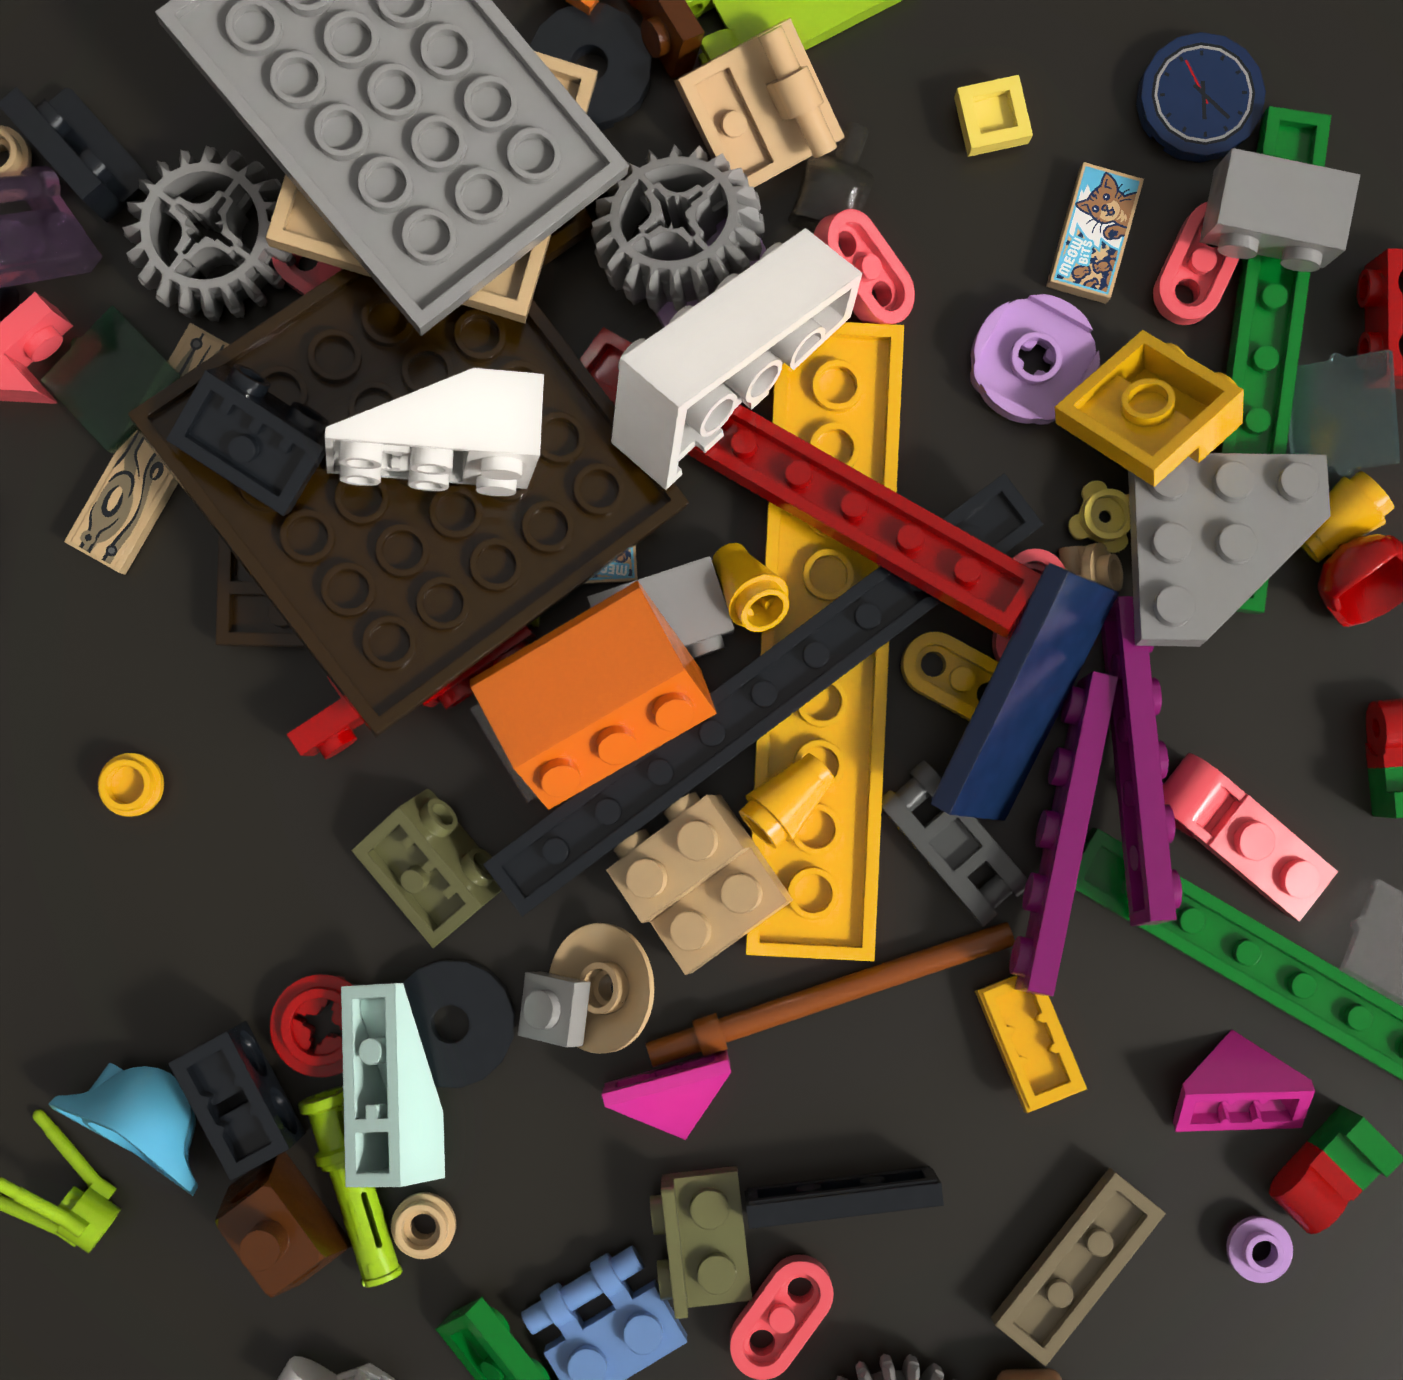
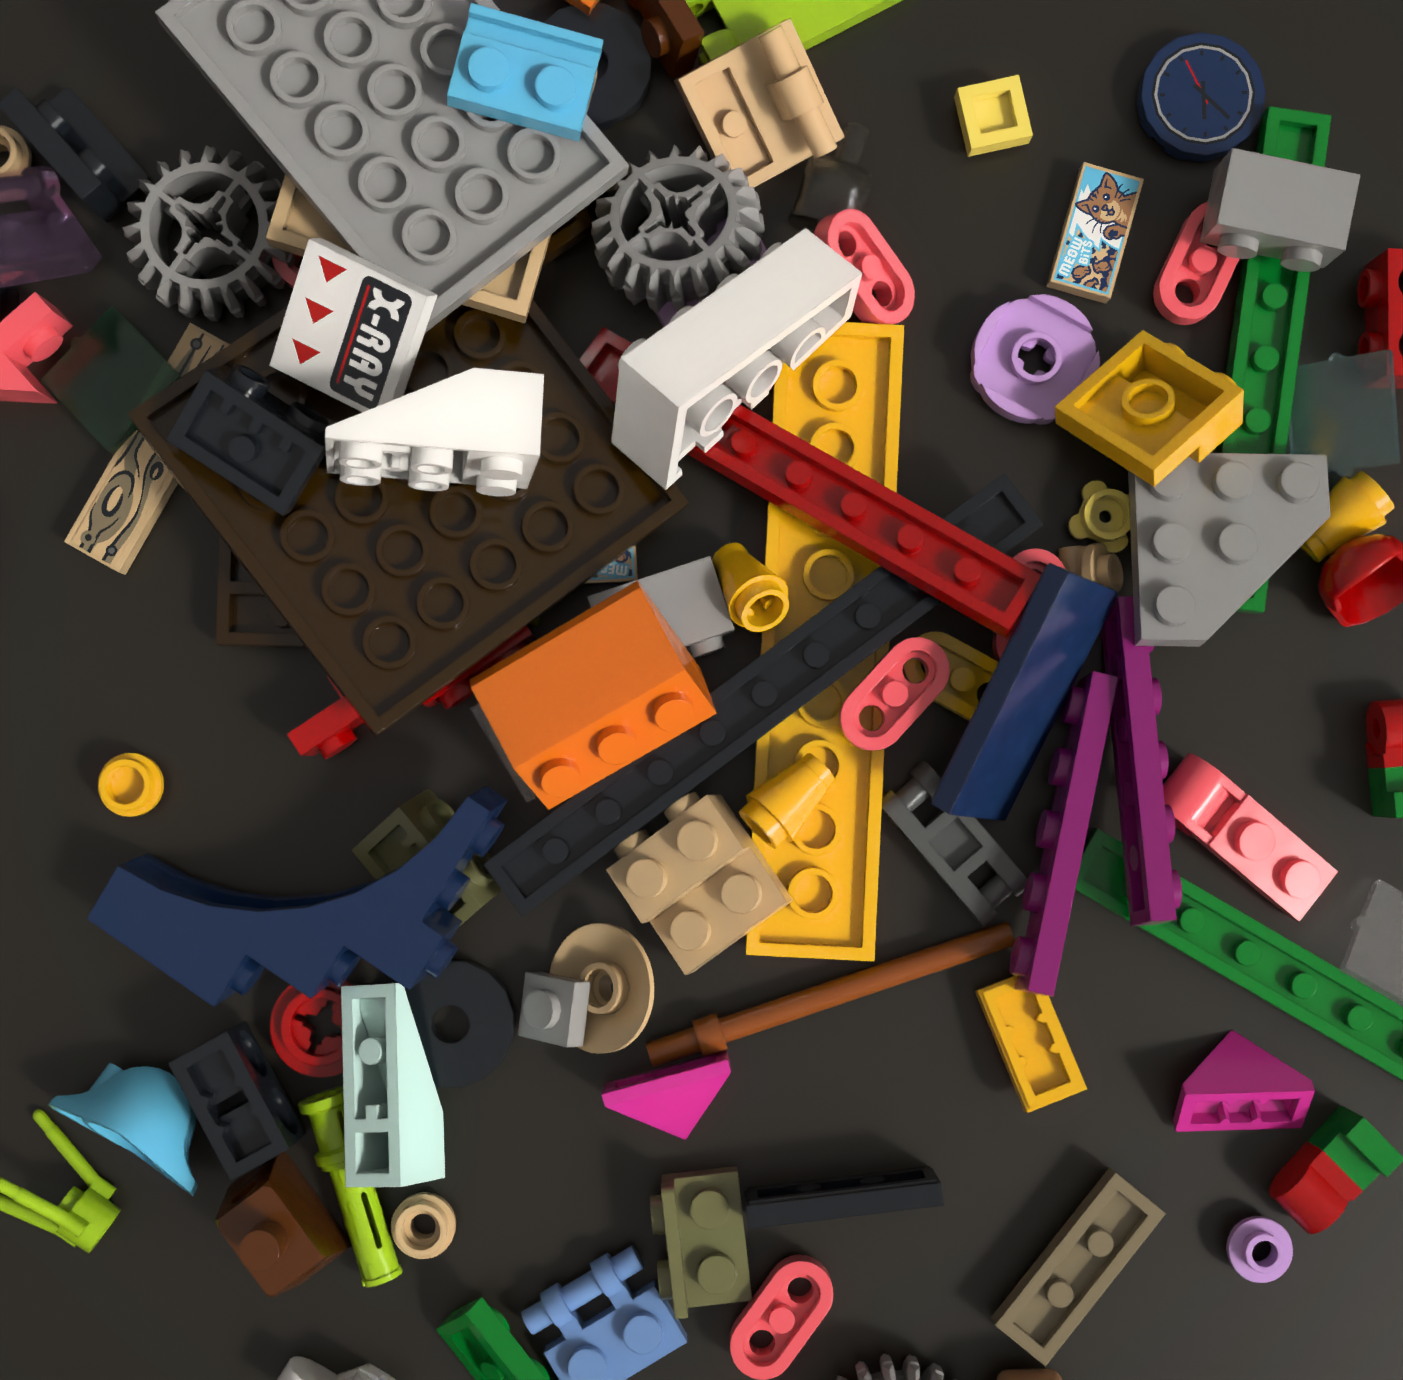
(225, 938): none -> dark blue arch
(351, 327): none -> white tile
(524, 72): none -> medium azure plate
(893, 695): none -> coral plate

